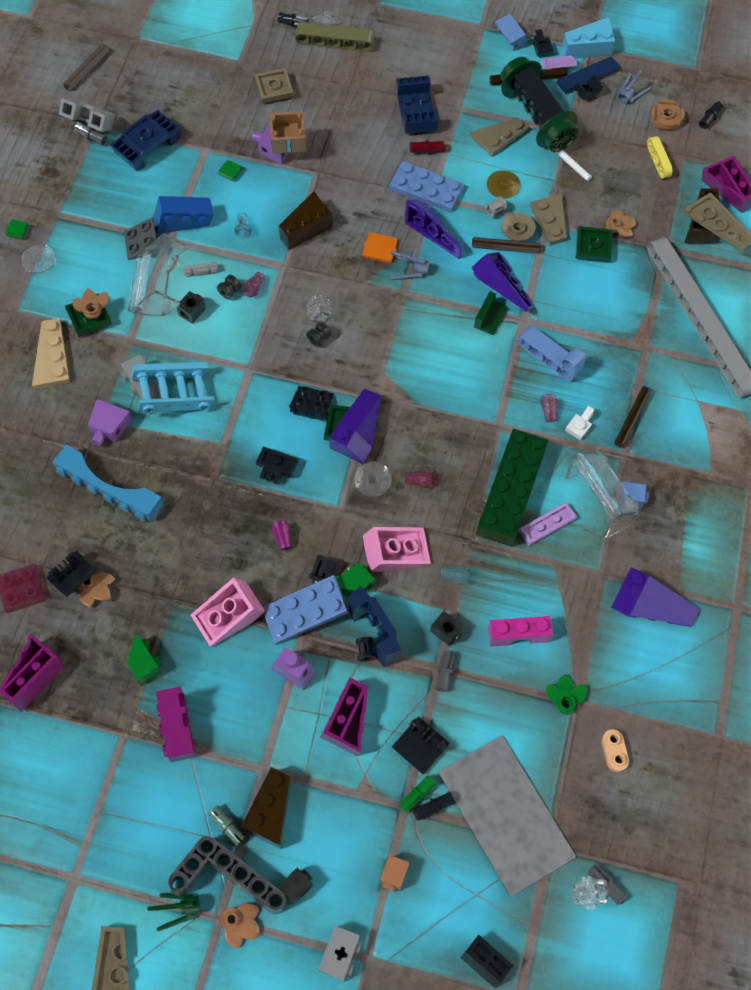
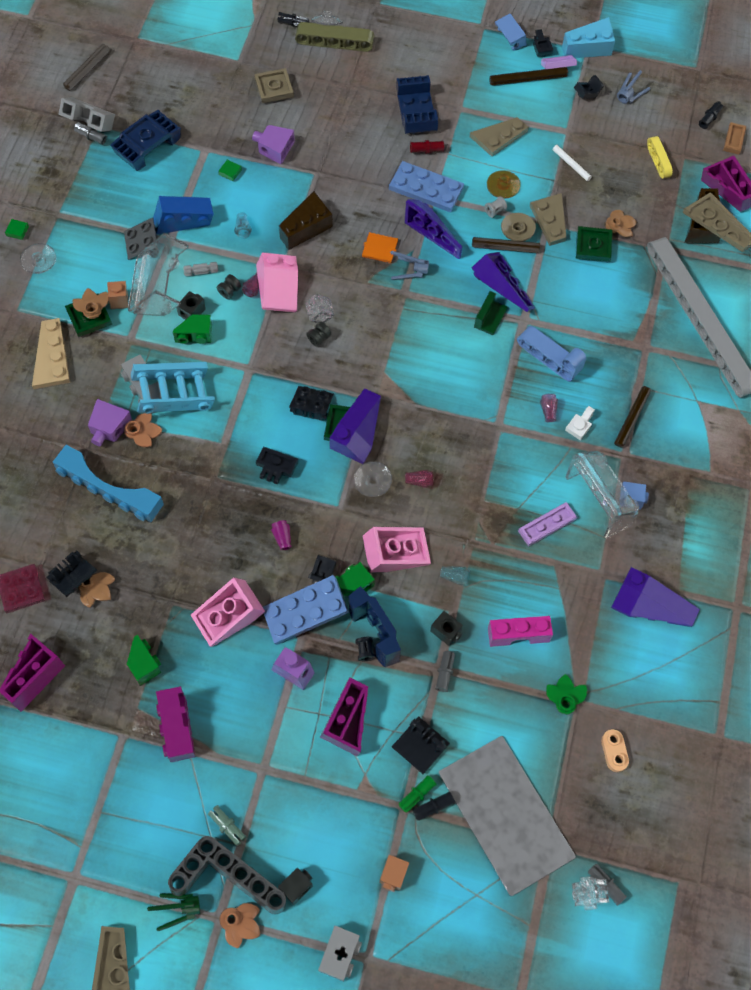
(117, 294): none -> nougat brick
(145, 430): none -> nougat plate
(194, 330): none -> green slope
(269, 809): dark brown wedge -> none
(278, 282): none -> bright pink slope
(287, 132): medium nougat container -> none
(487, 961): black hinge -> none
(512, 487): dark green brick -> none
(523, 81): brick -> none
(600, 69): dark blue tile -> none
(665, 122): medium nougat plate -> none
(734, 138): none -> medium nougat tile

